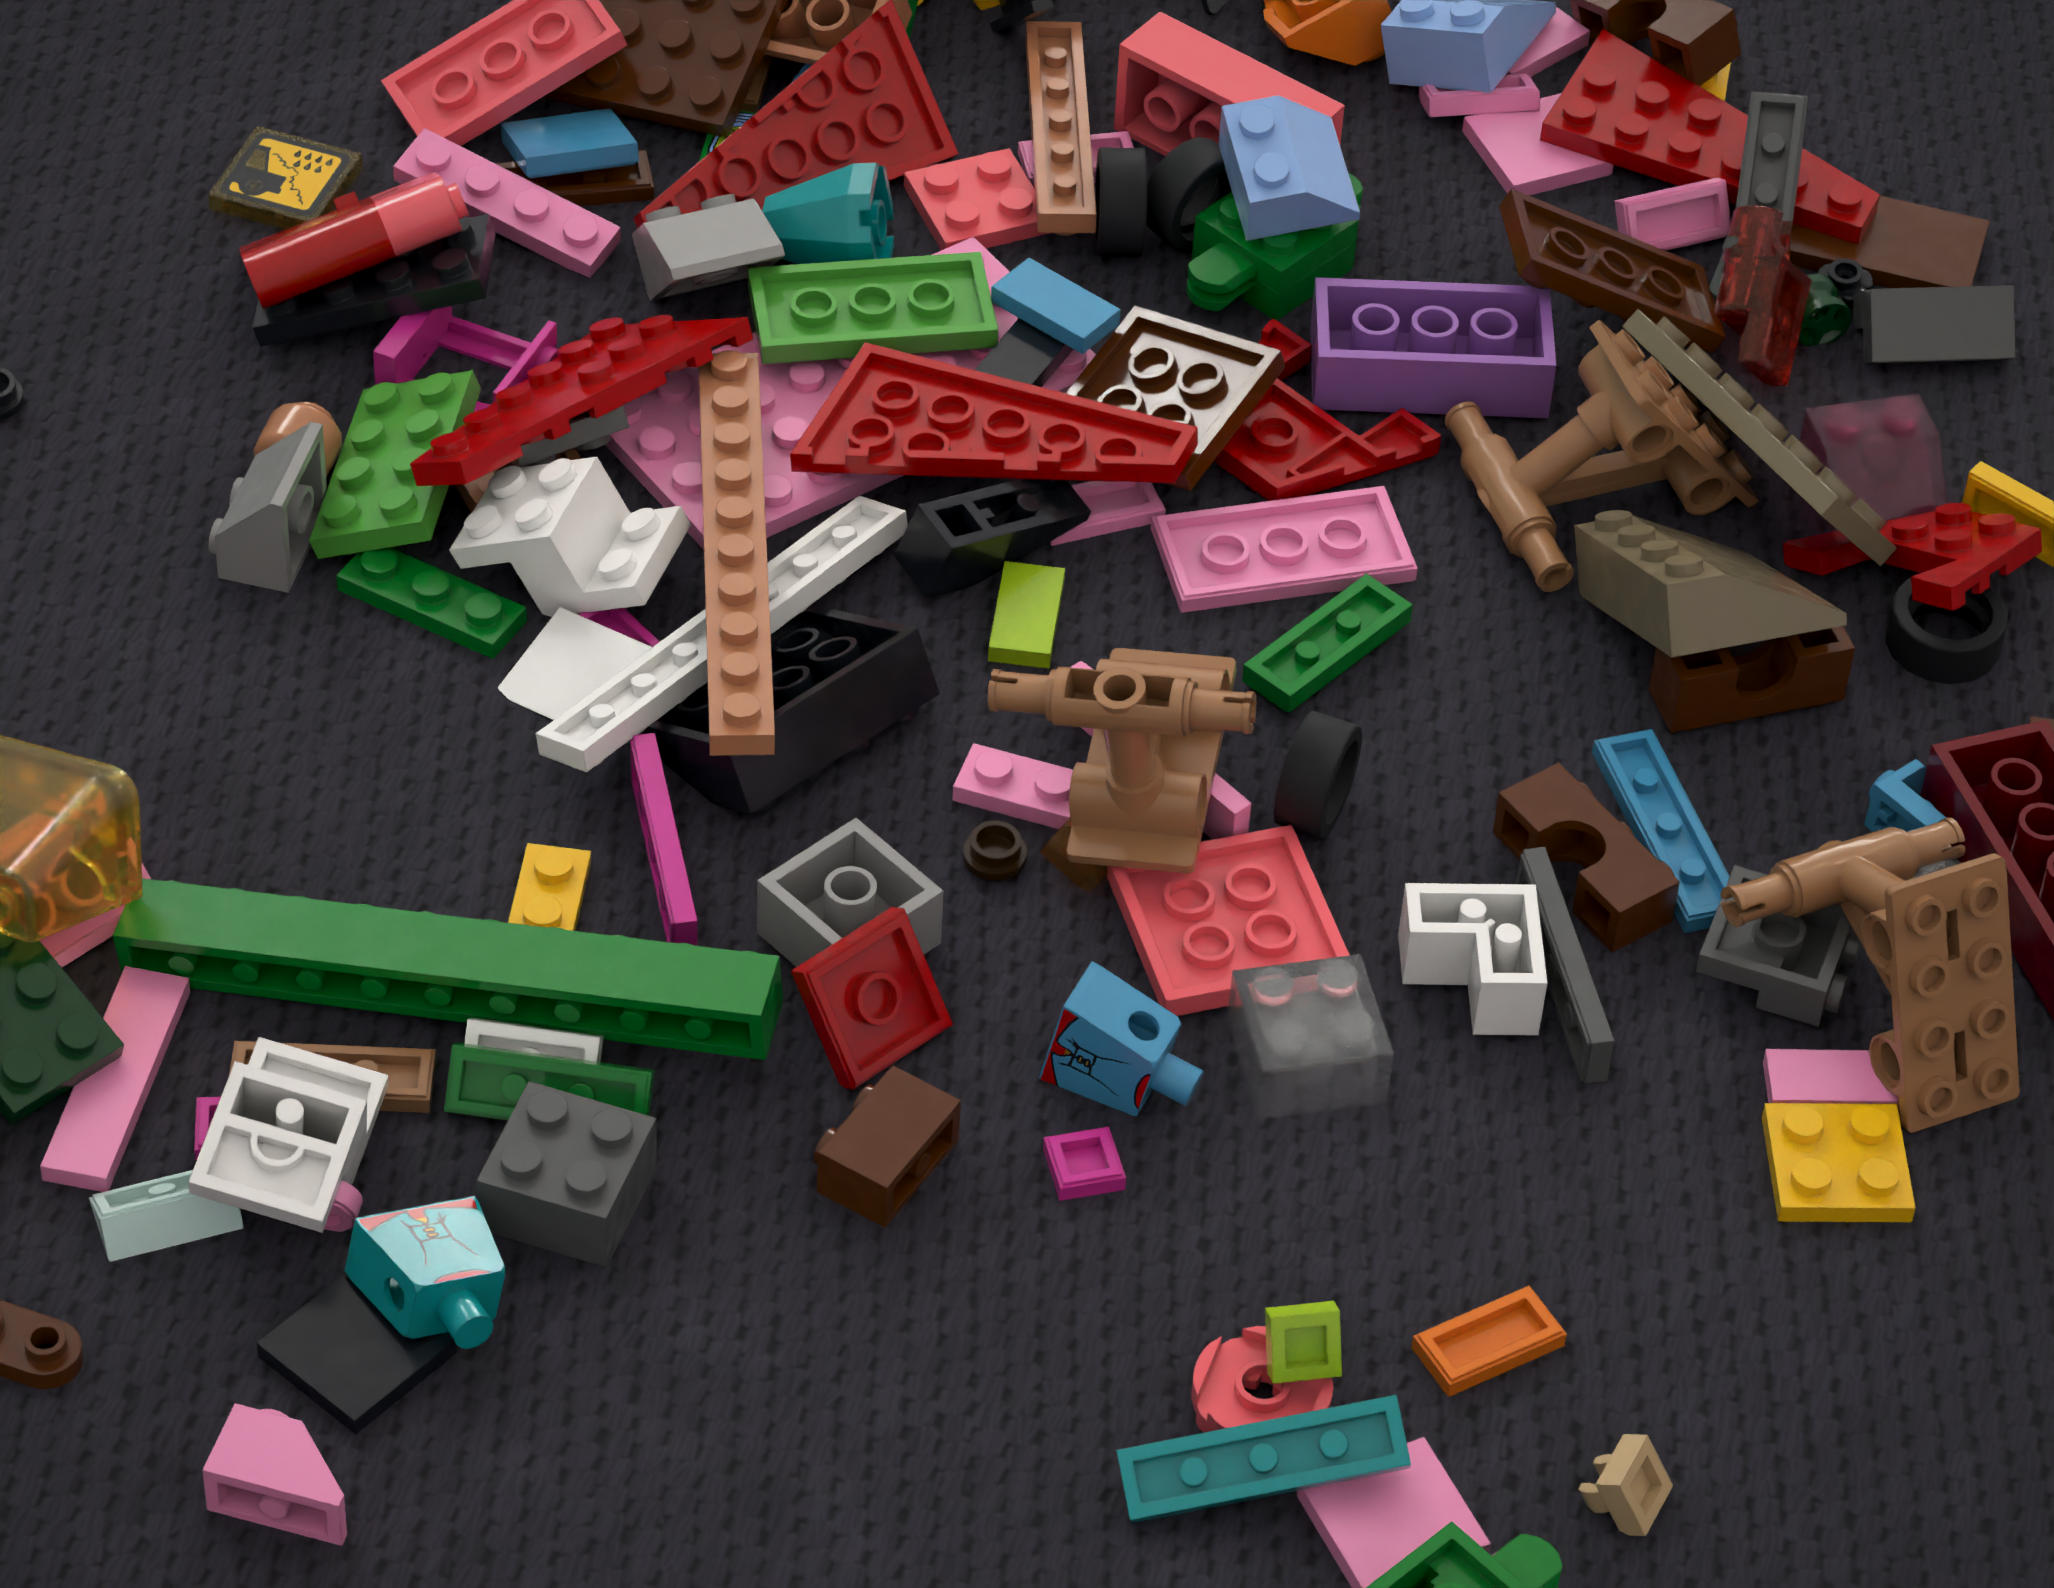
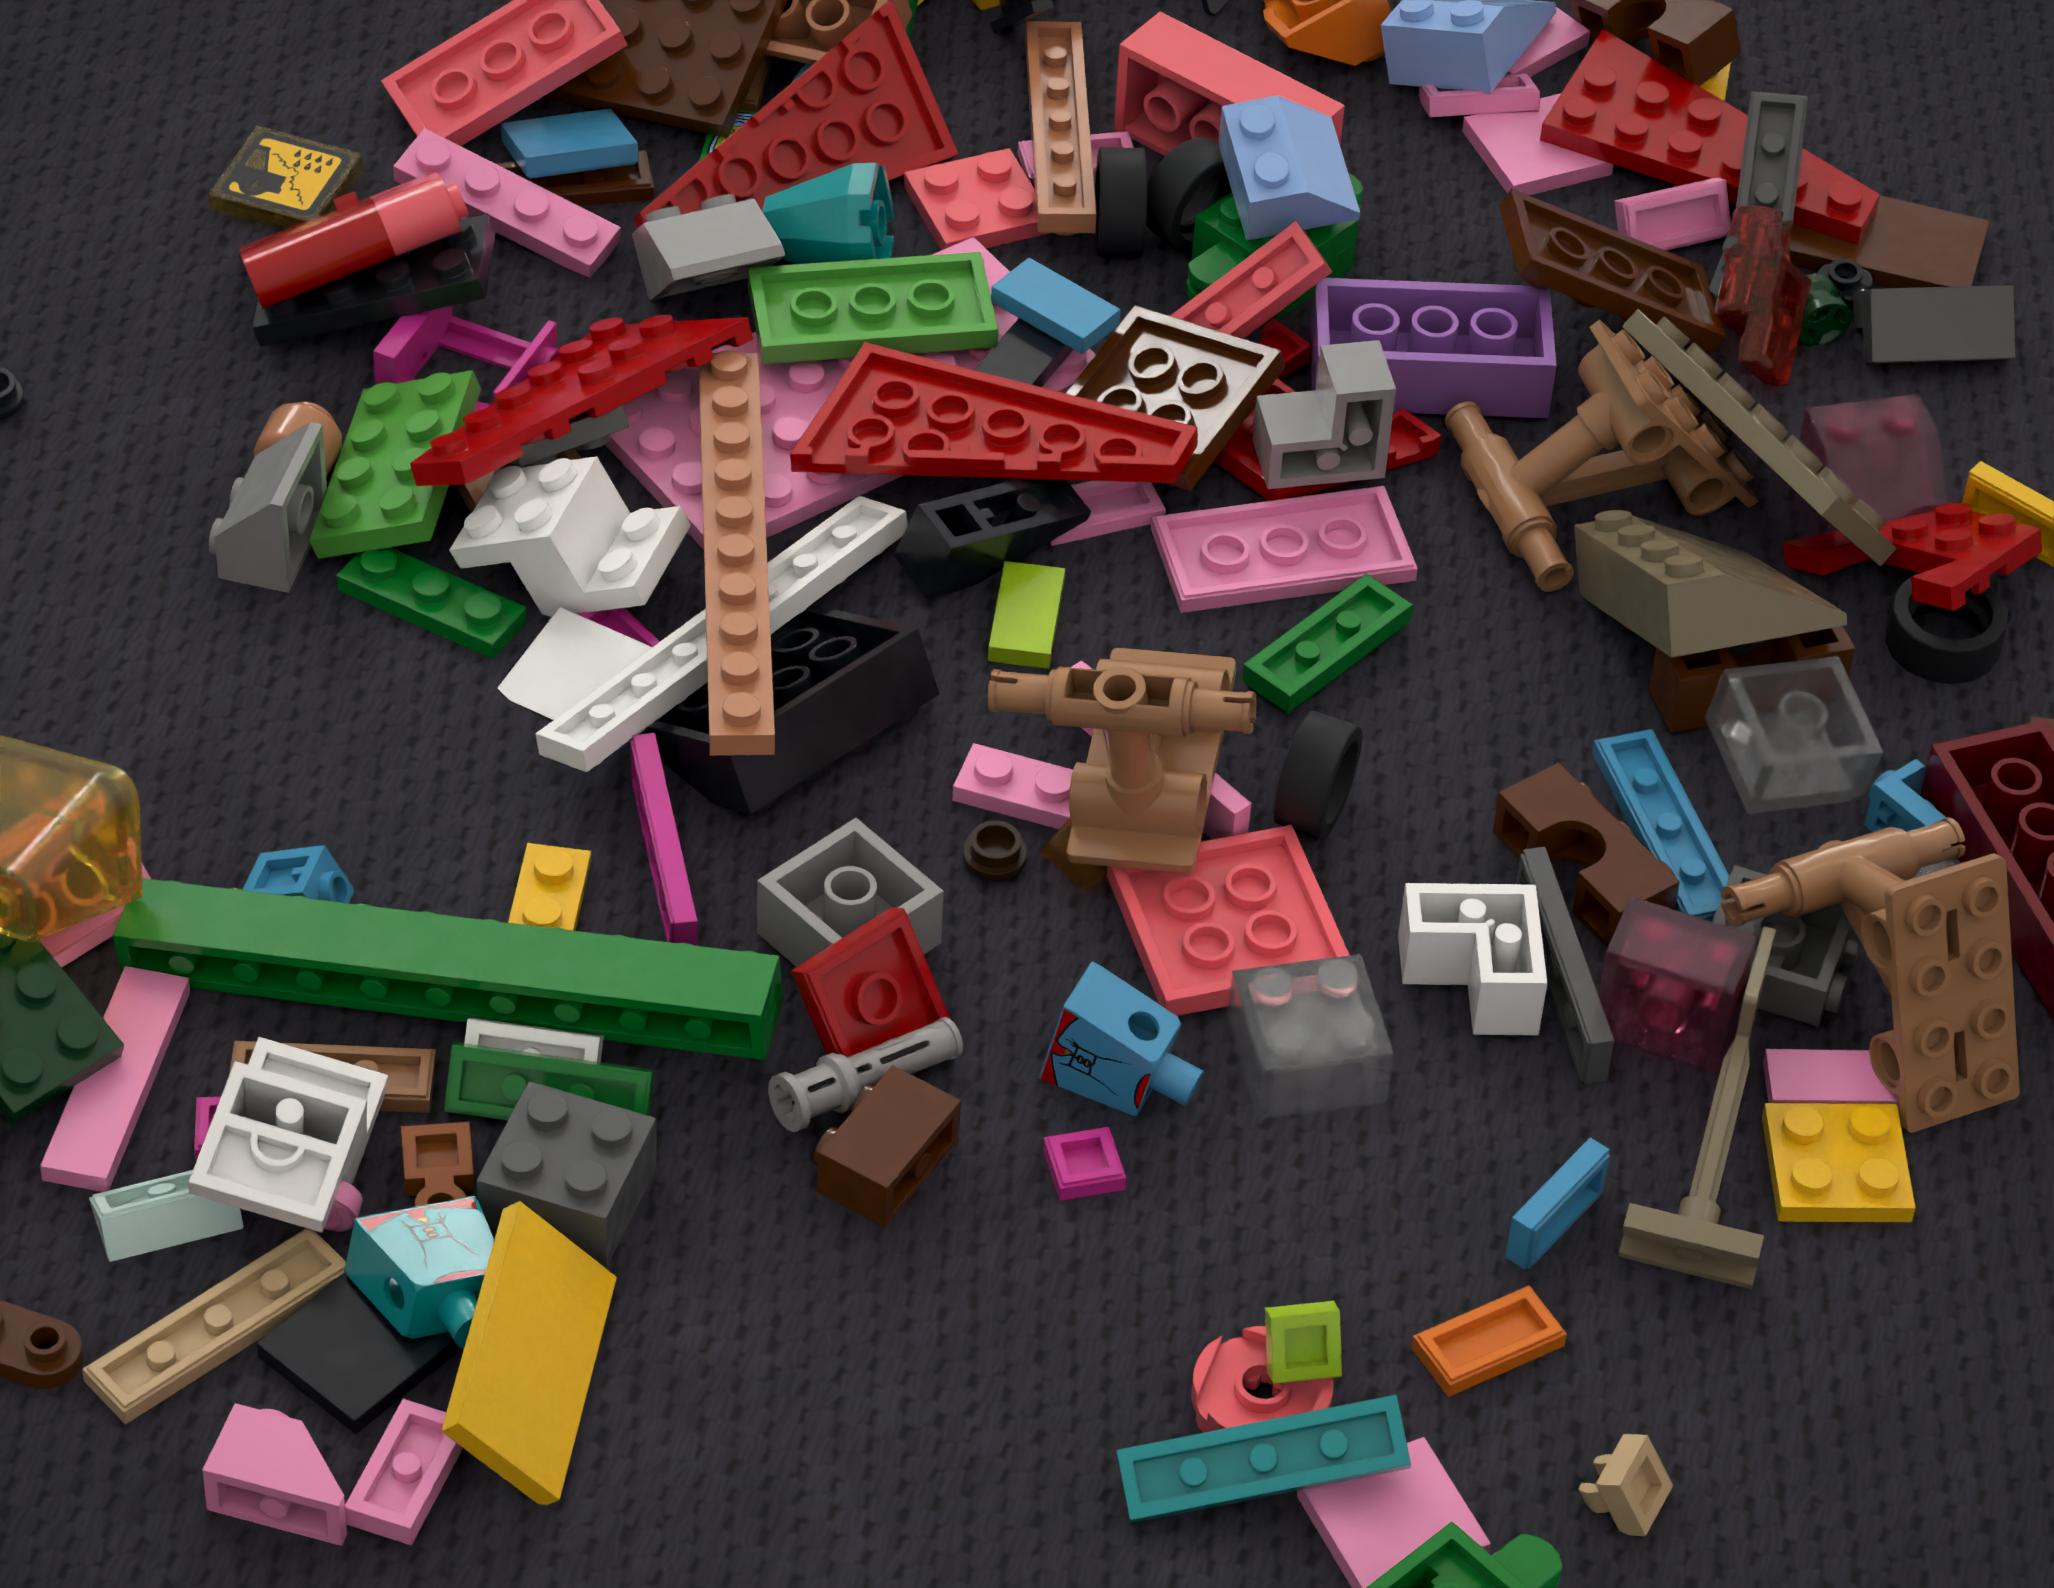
(213, 1326): none -> tan tile
(300, 872): none -> dark azure bracket
(403, 1474): none -> bright pink plate
(437, 1162): none -> dark orange plate
(529, 1354): none -> yellow tile
(840, 1079): none -> light grey pin
(1259, 285): none -> coral plate
(1331, 431): none -> light grey brick
(1558, 1204): none -> dark azure tile
(1675, 984): none -> clear pink brick
(1693, 1238): none -> dark tan piece
(1793, 734): none -> clear brick

